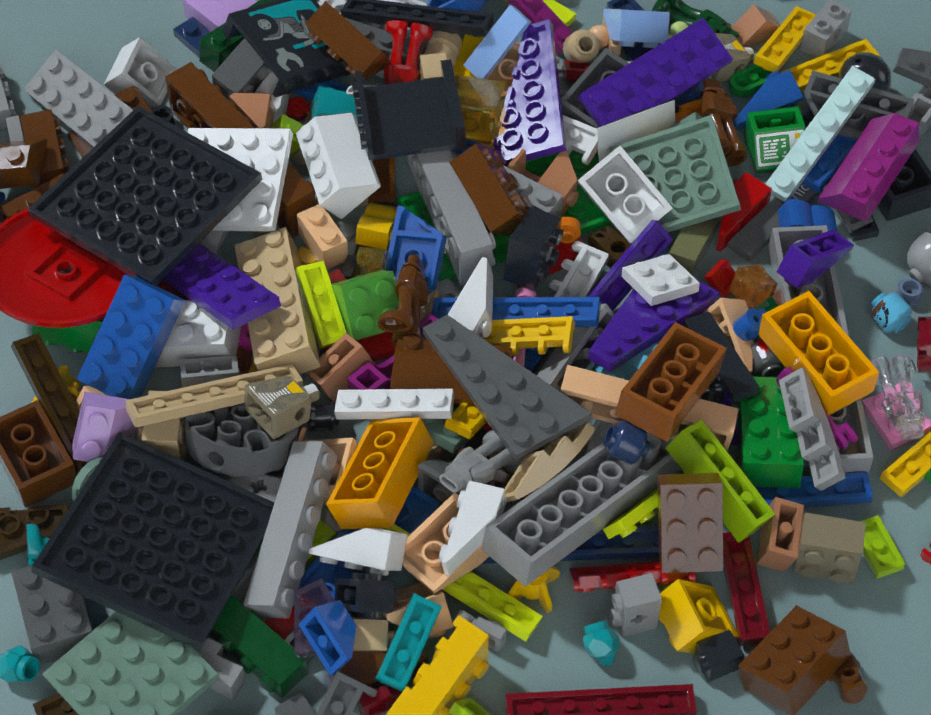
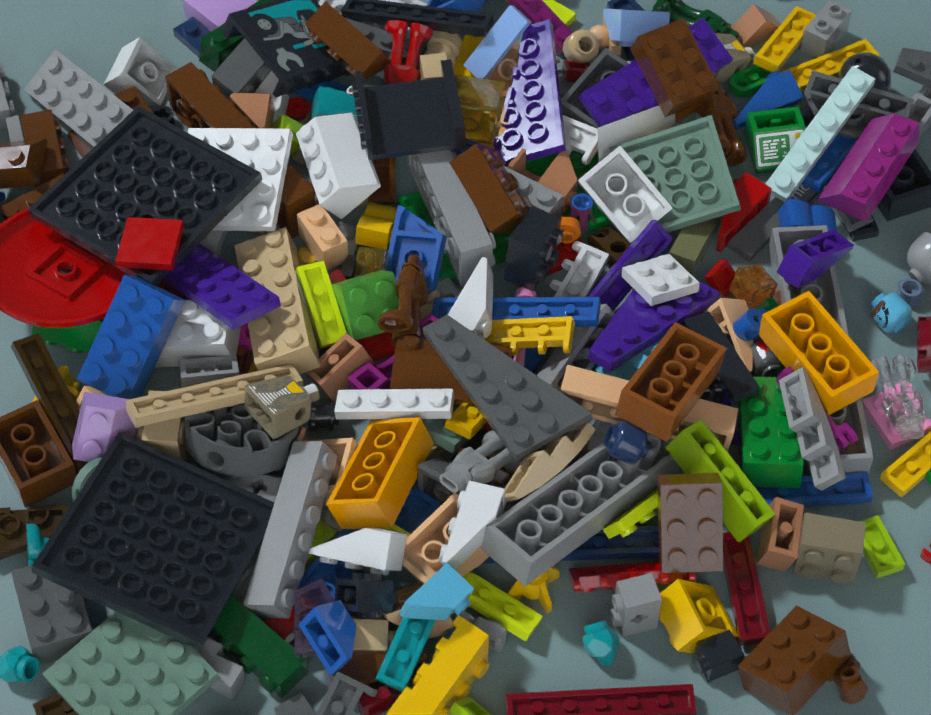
(149, 243): none -> red tile
(439, 596): none -> medium azure slope
(582, 207): none -> piece
(674, 67): none -> reddish brown brick

